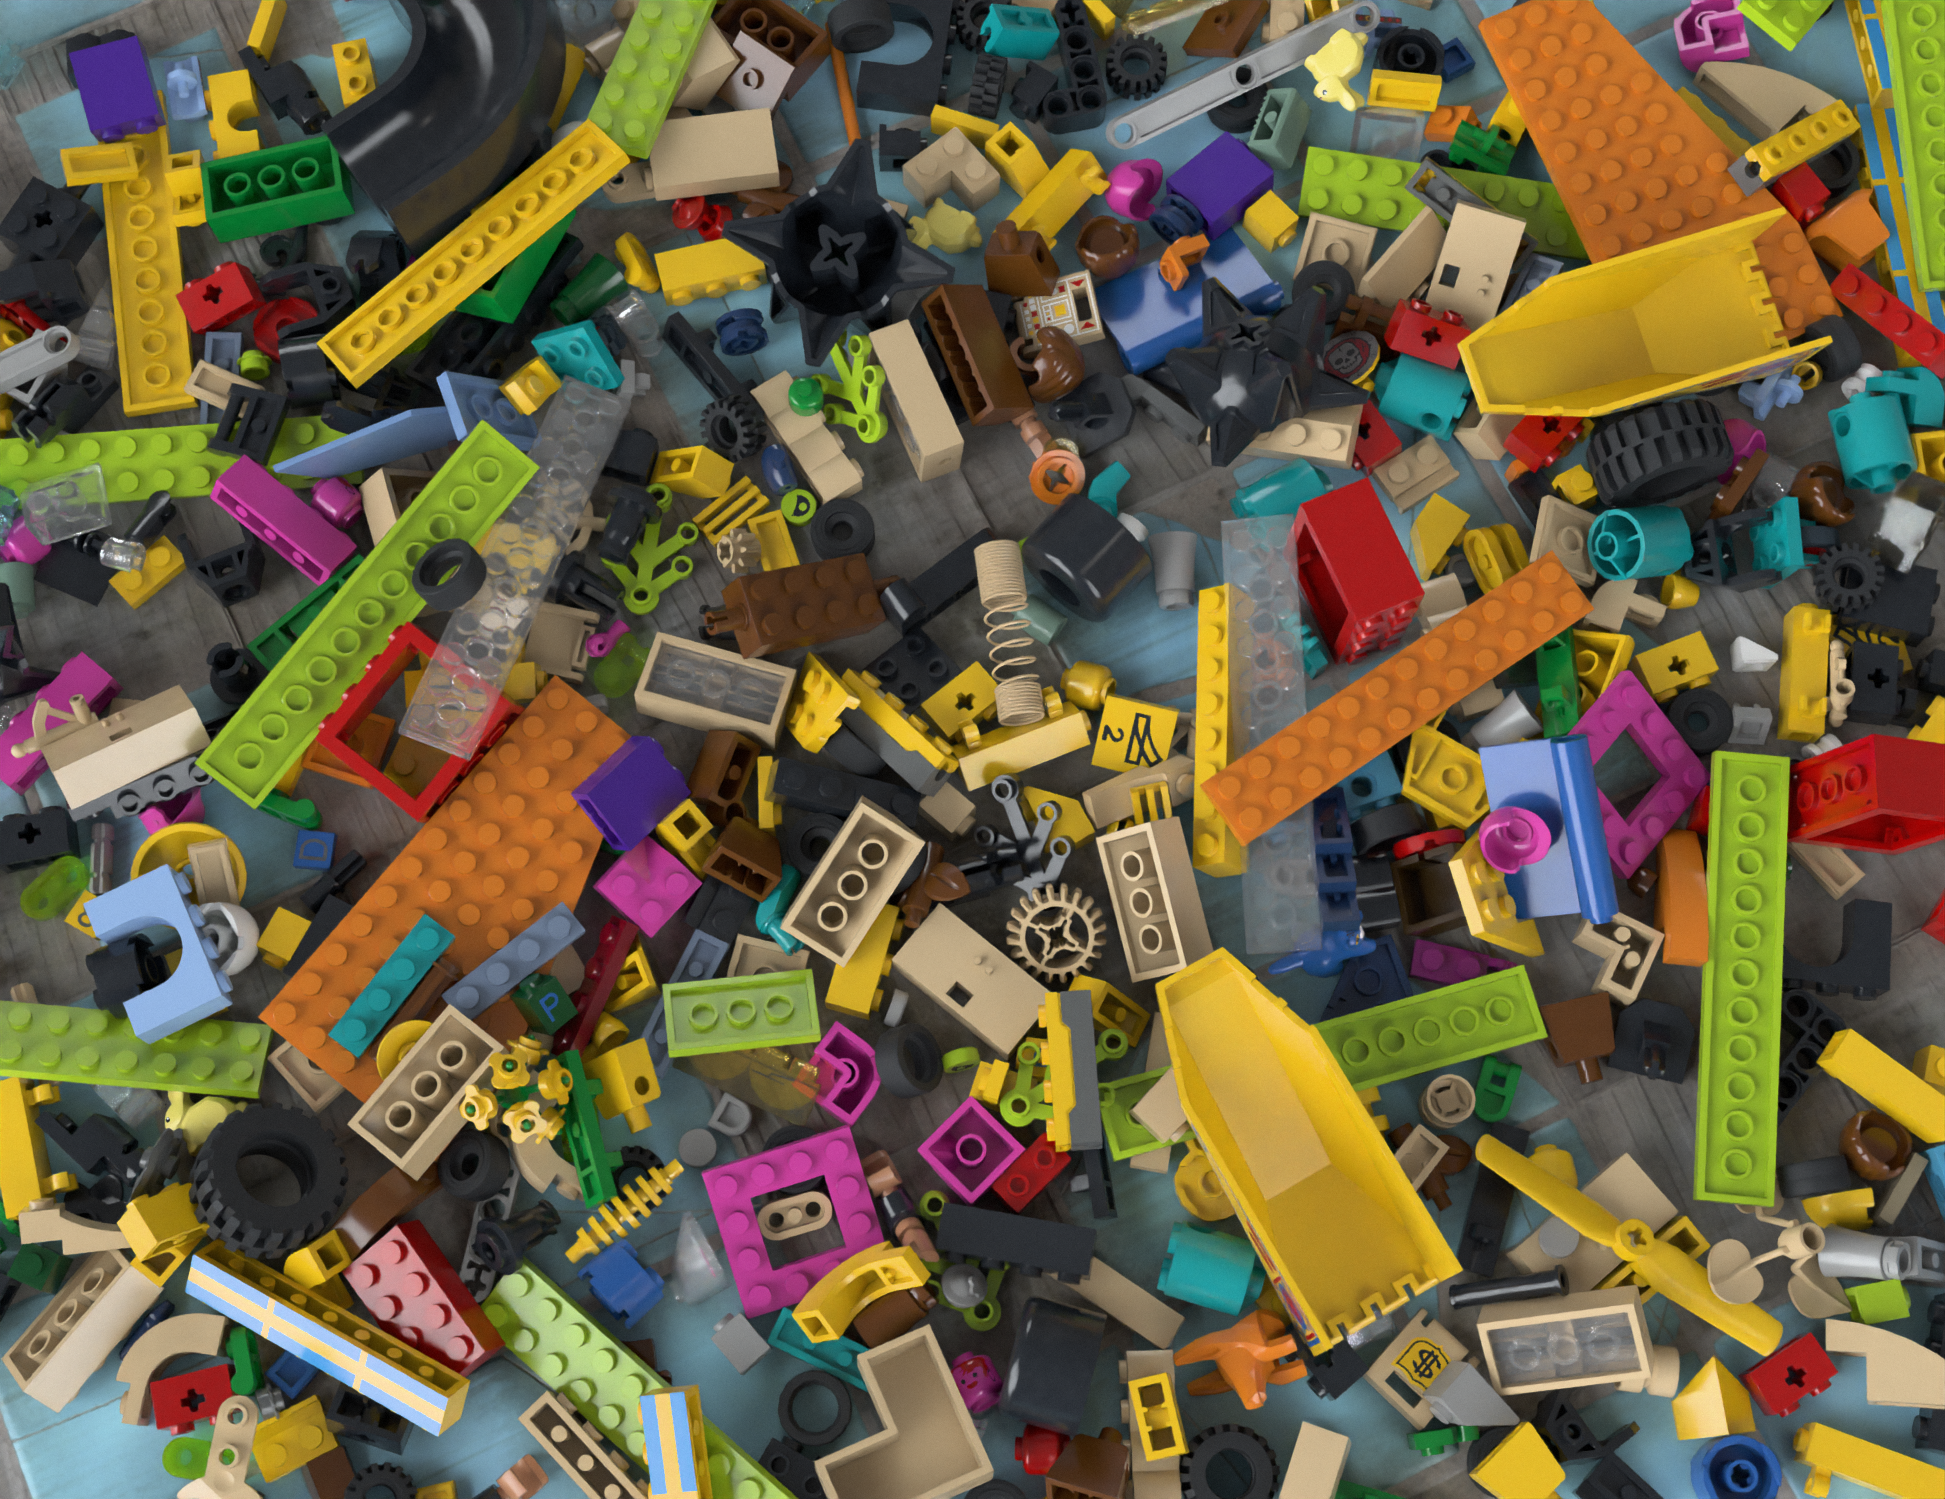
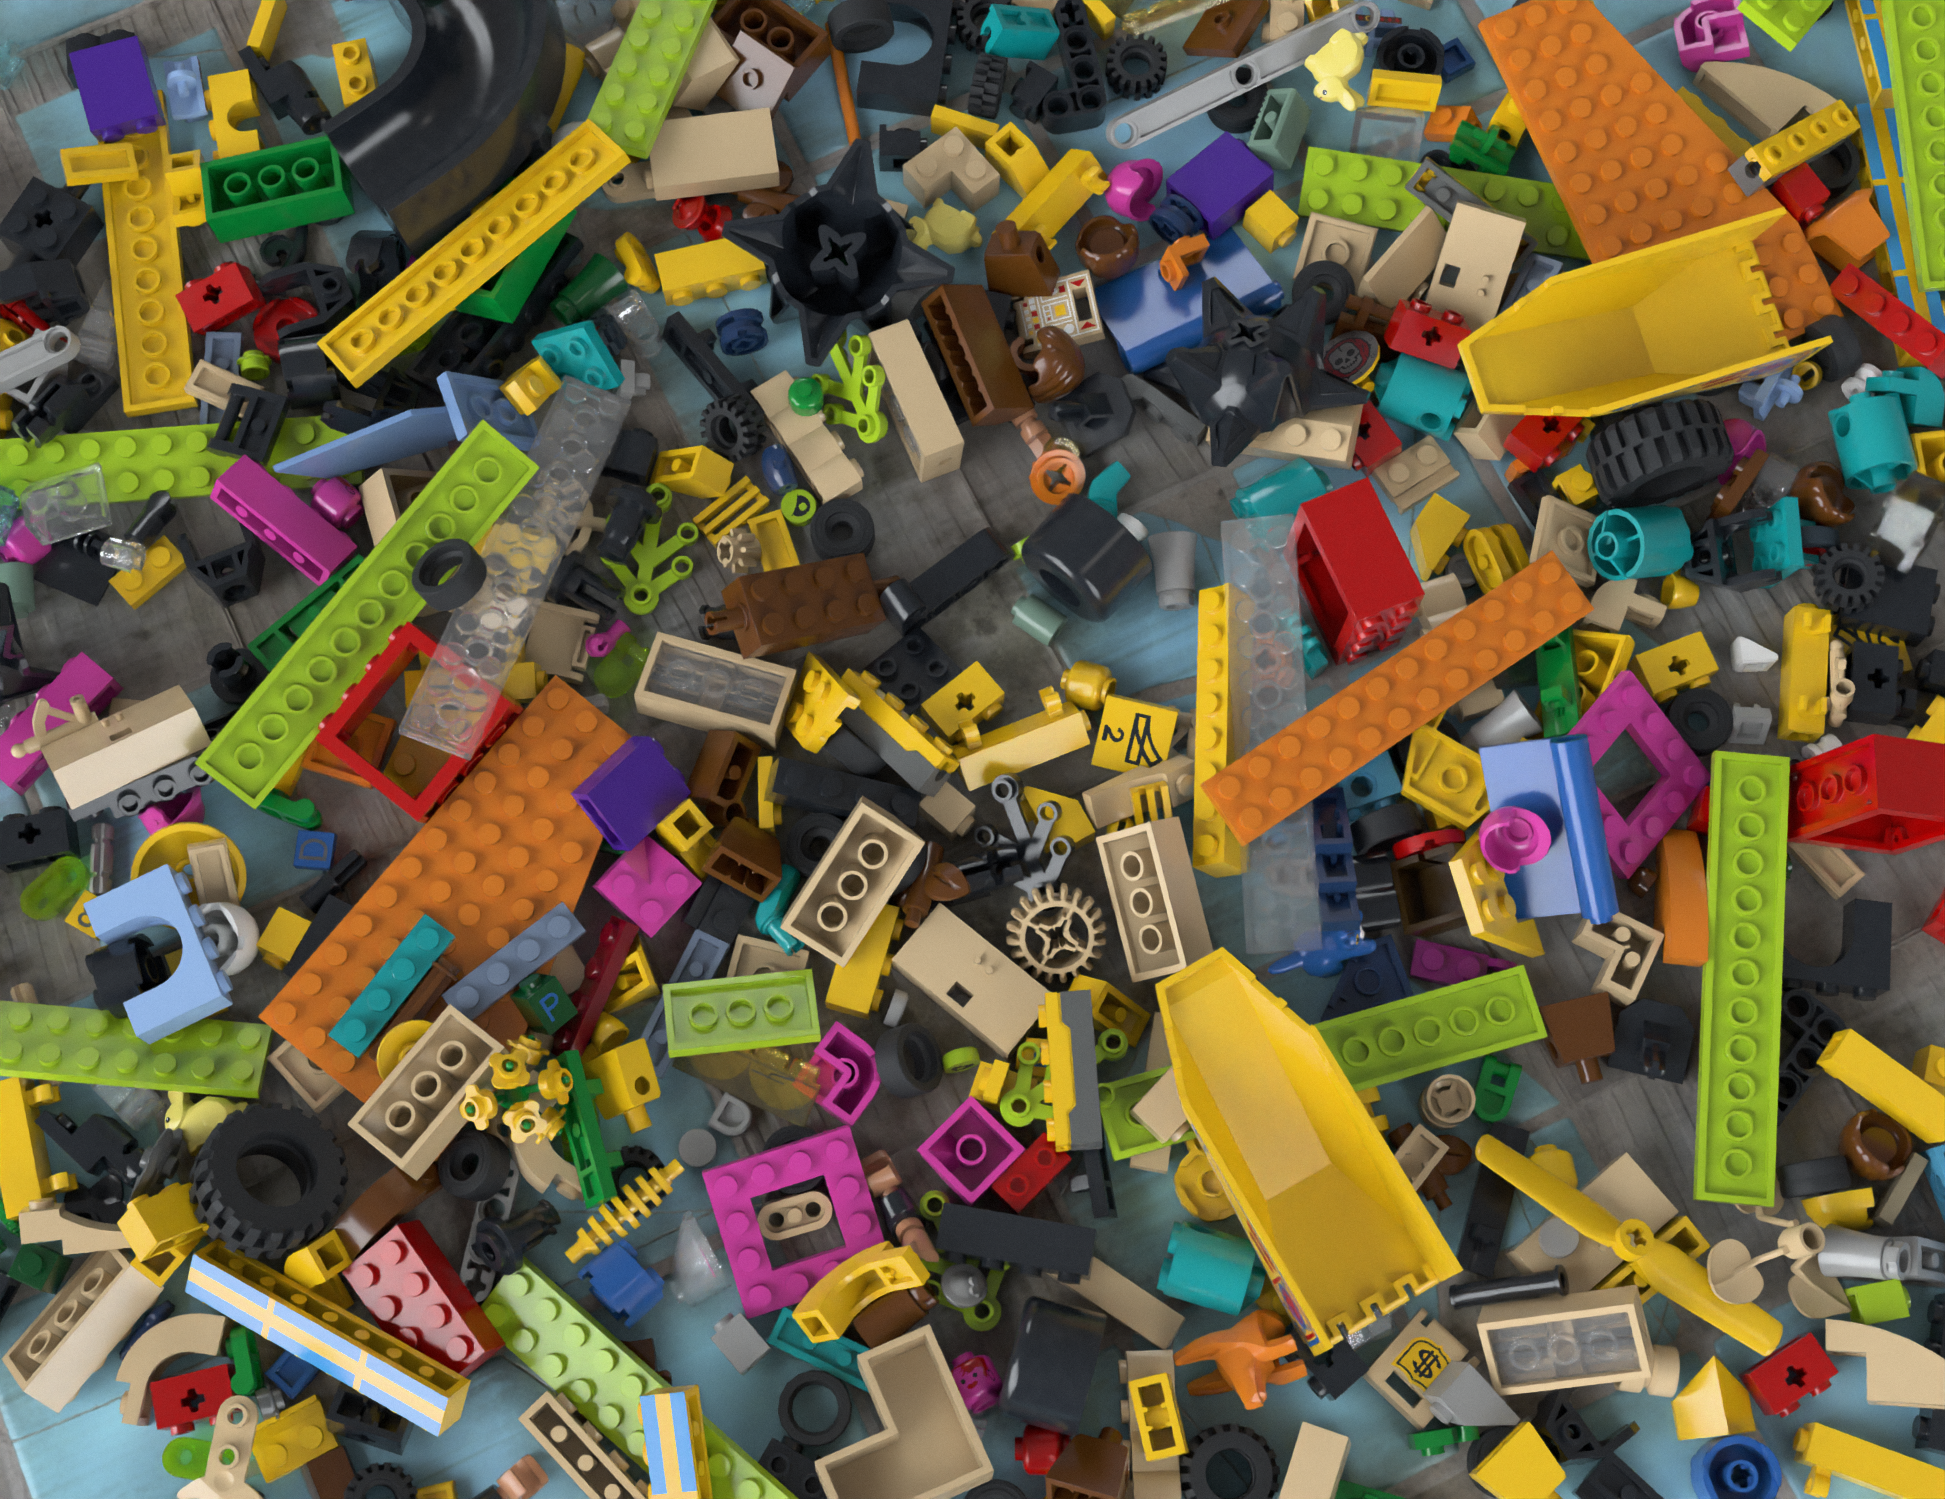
(1000, 588): tan piece -> none

